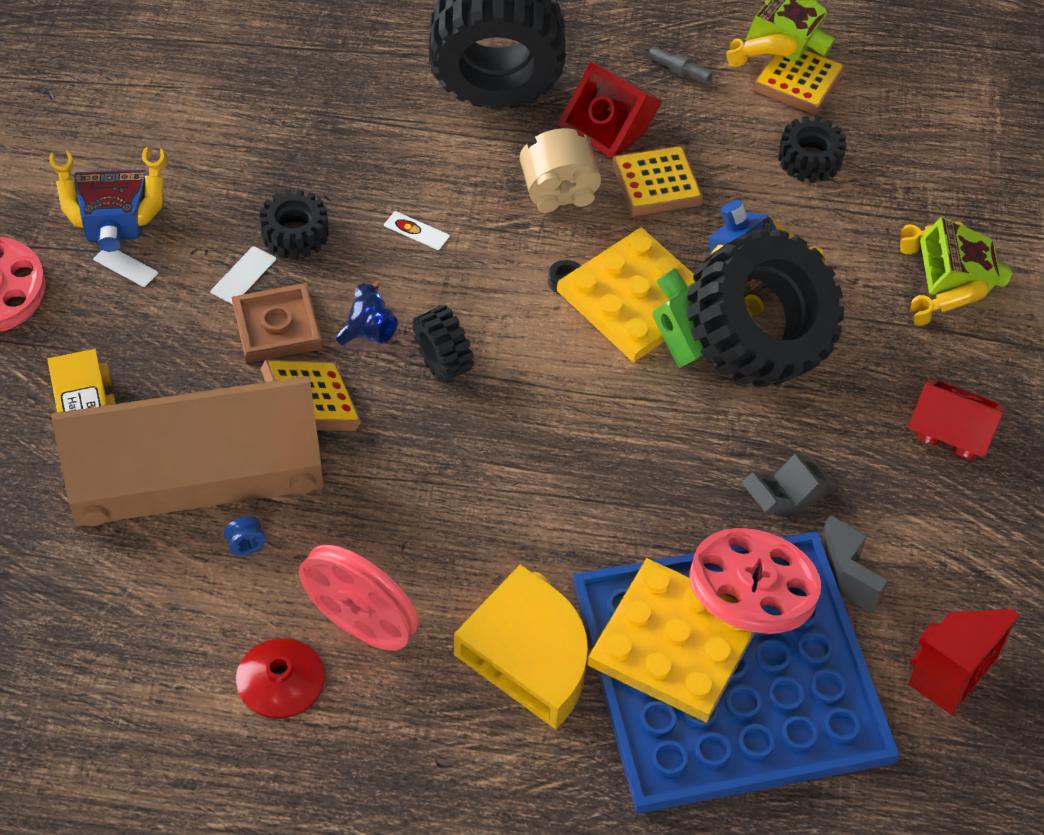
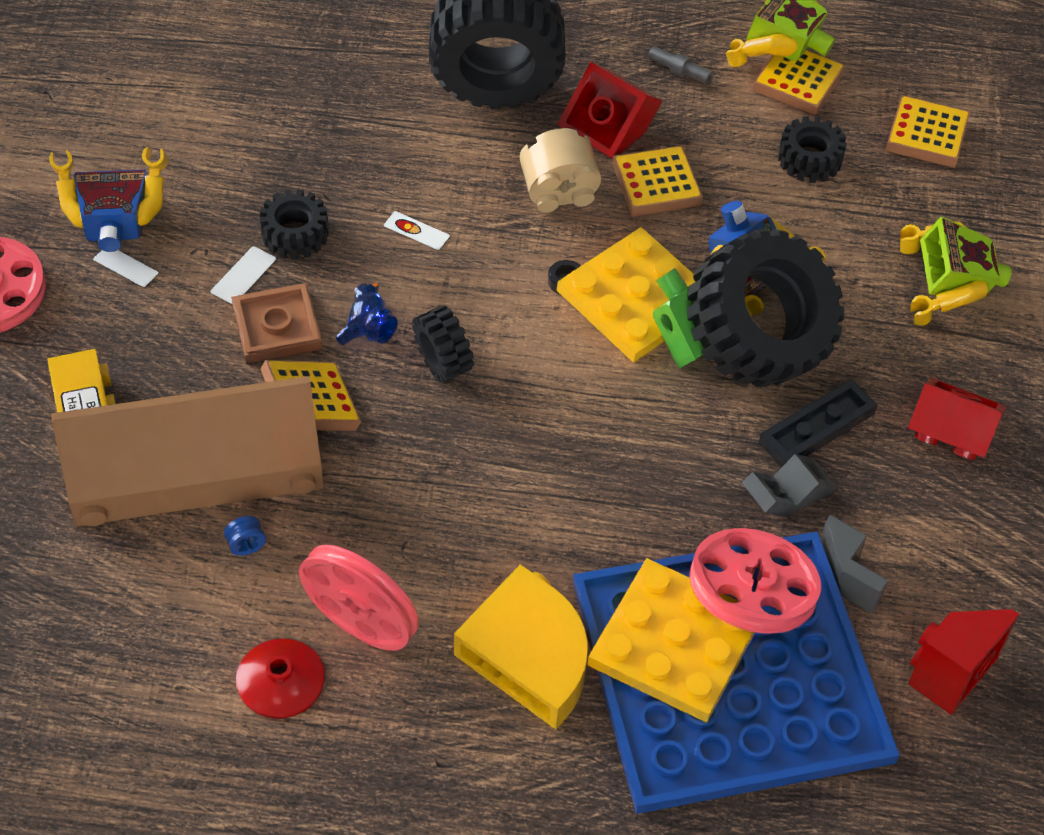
(818, 423): none -> black plate
(928, 131): none -> tile

